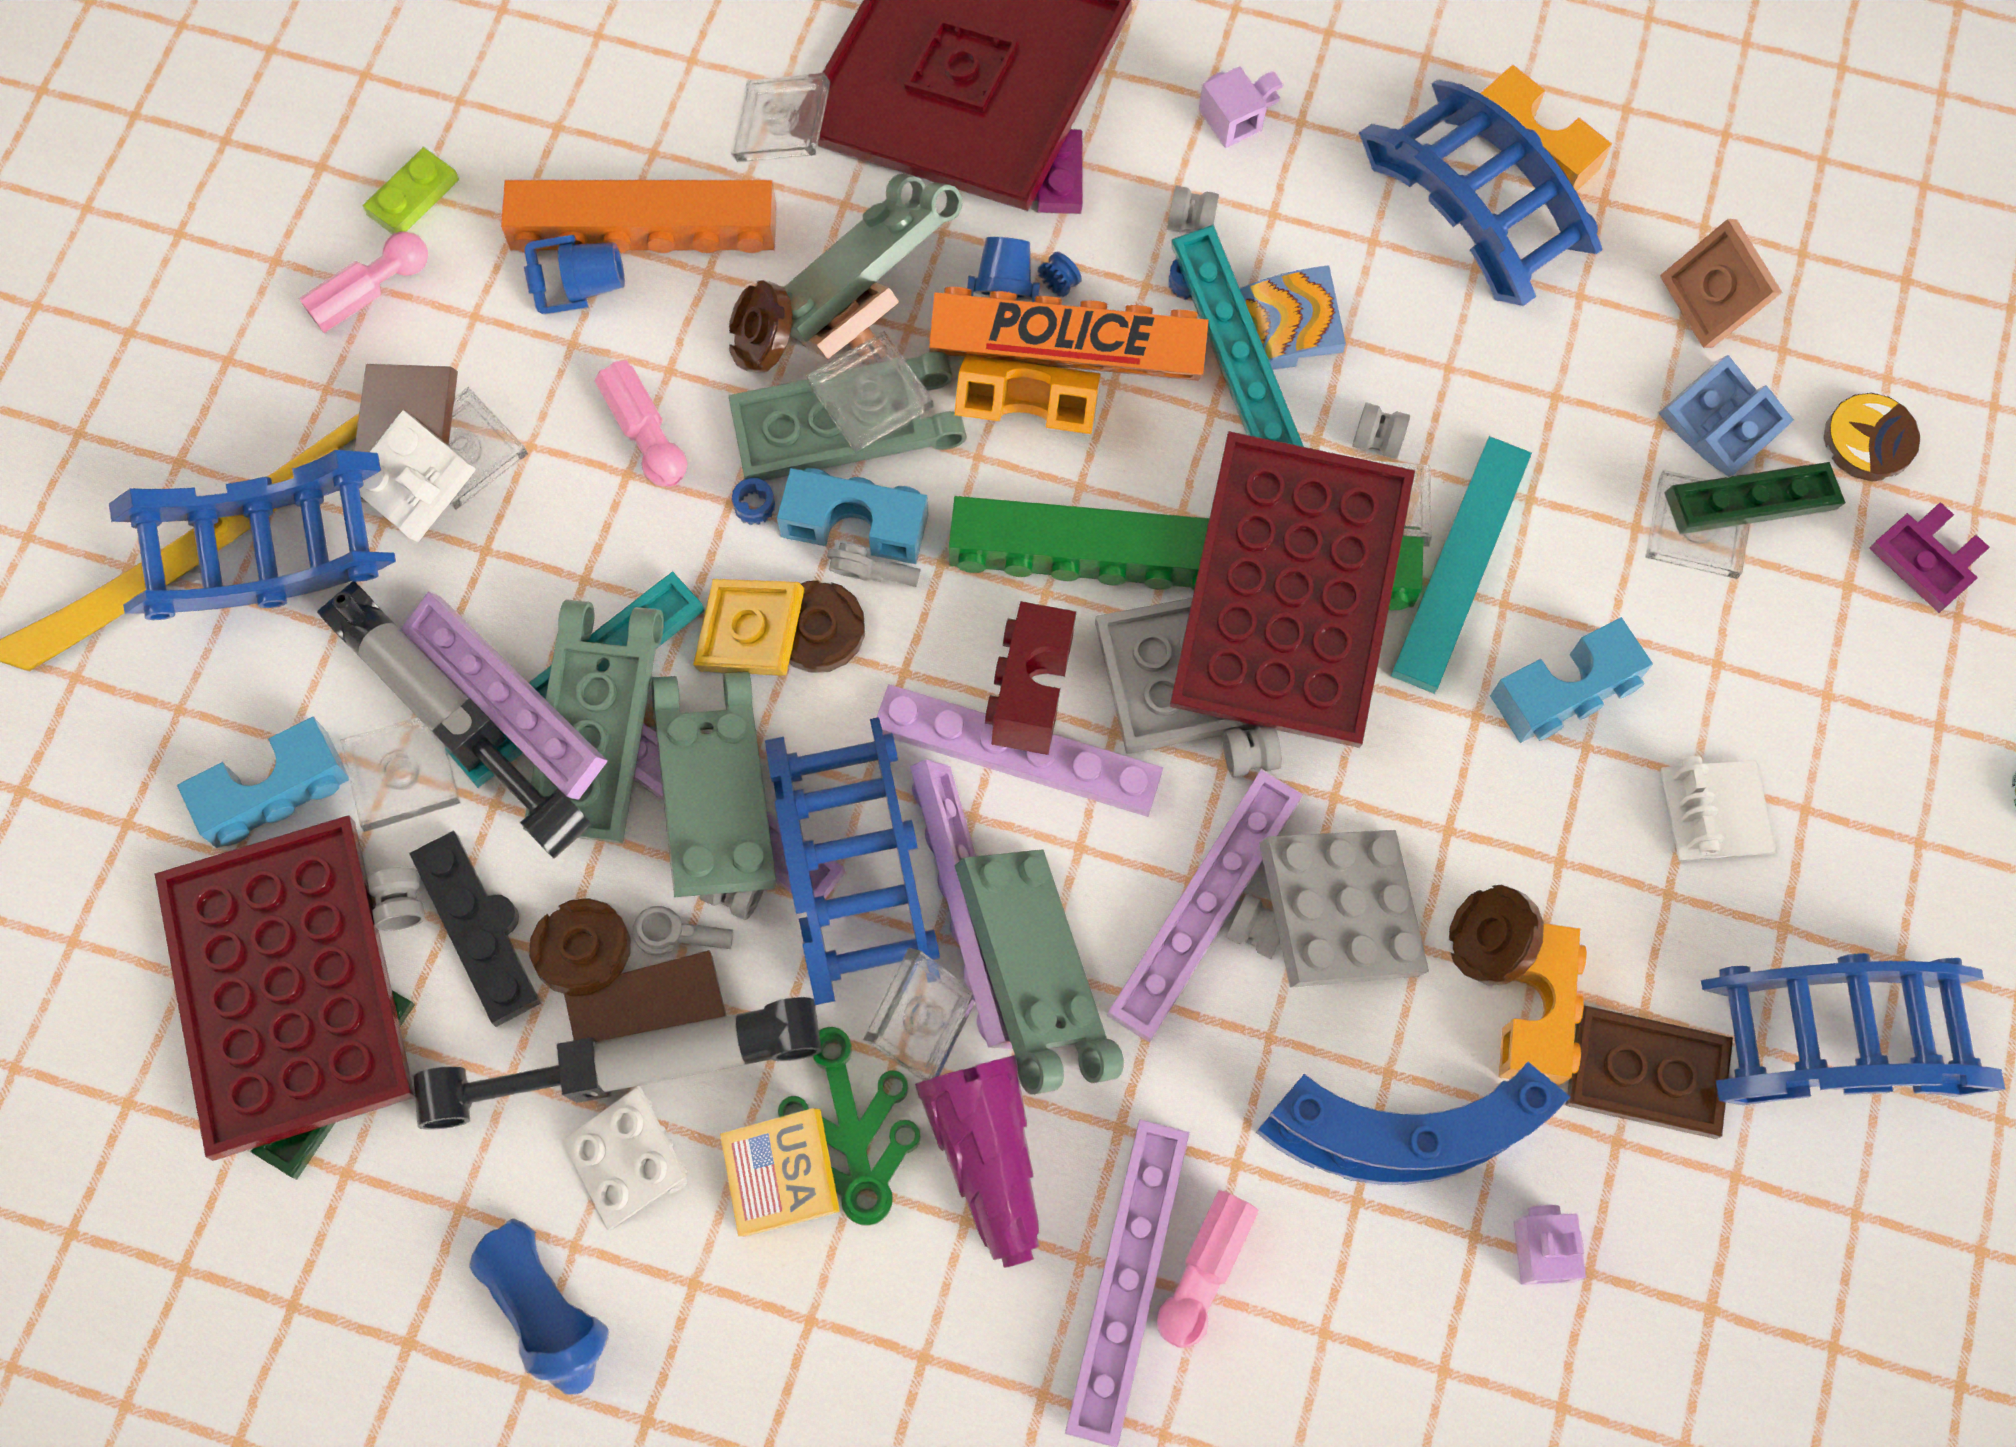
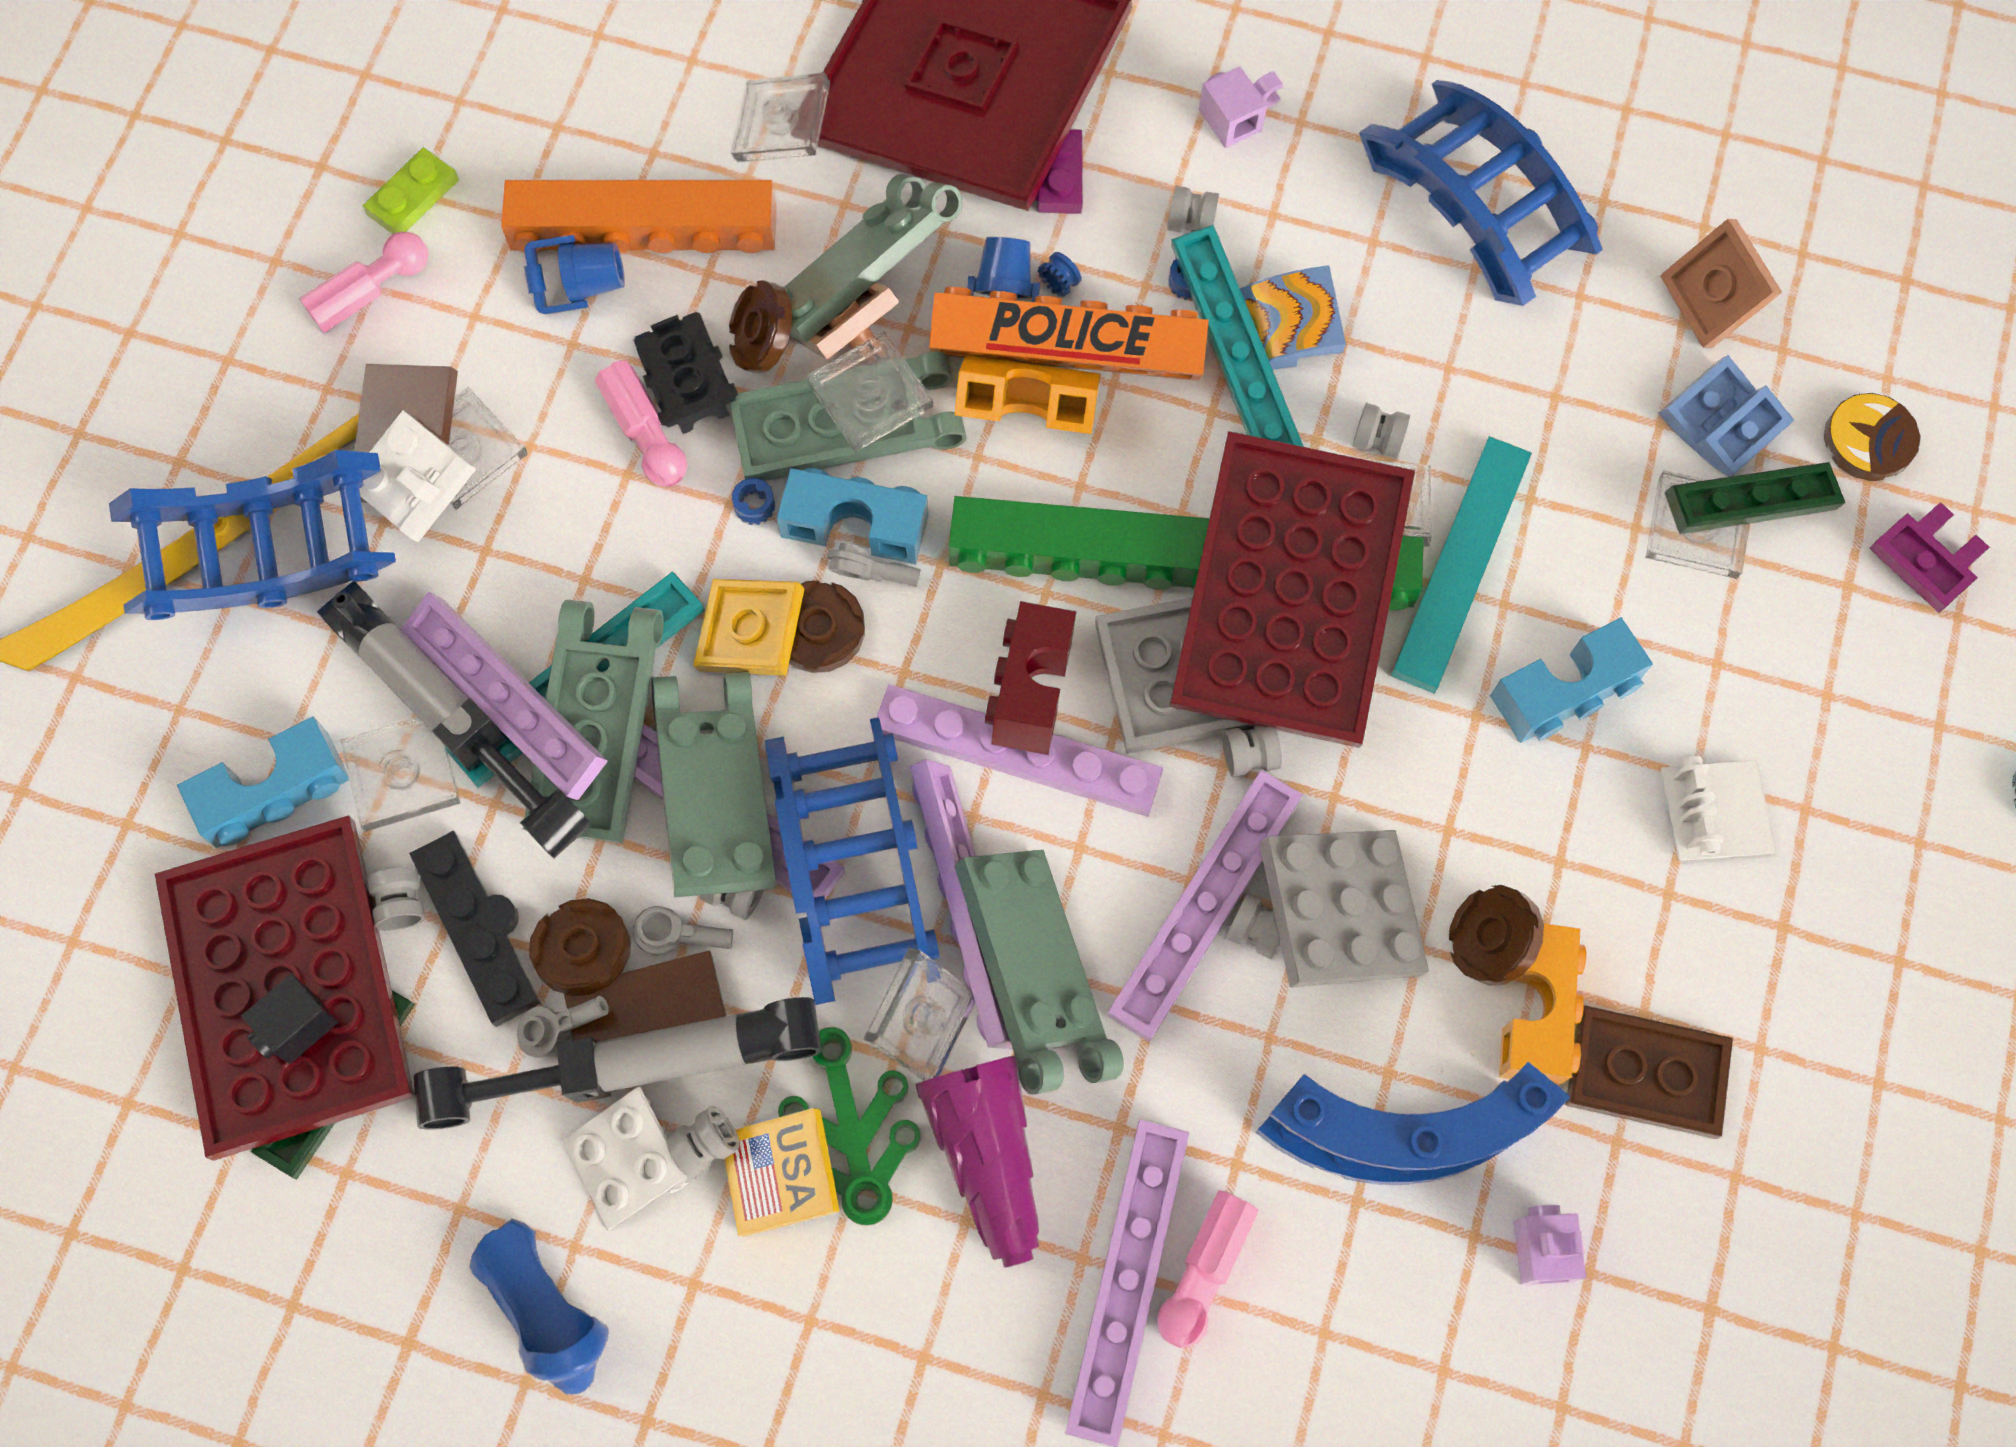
(288, 1020): none -> black brick
(544, 1028): none -> light grey plate
(684, 371): none -> black piece
(702, 1142): none -> light grey wheel
(1576, 148): light orange arch -> none
(1872, 1070): blue fence -> none

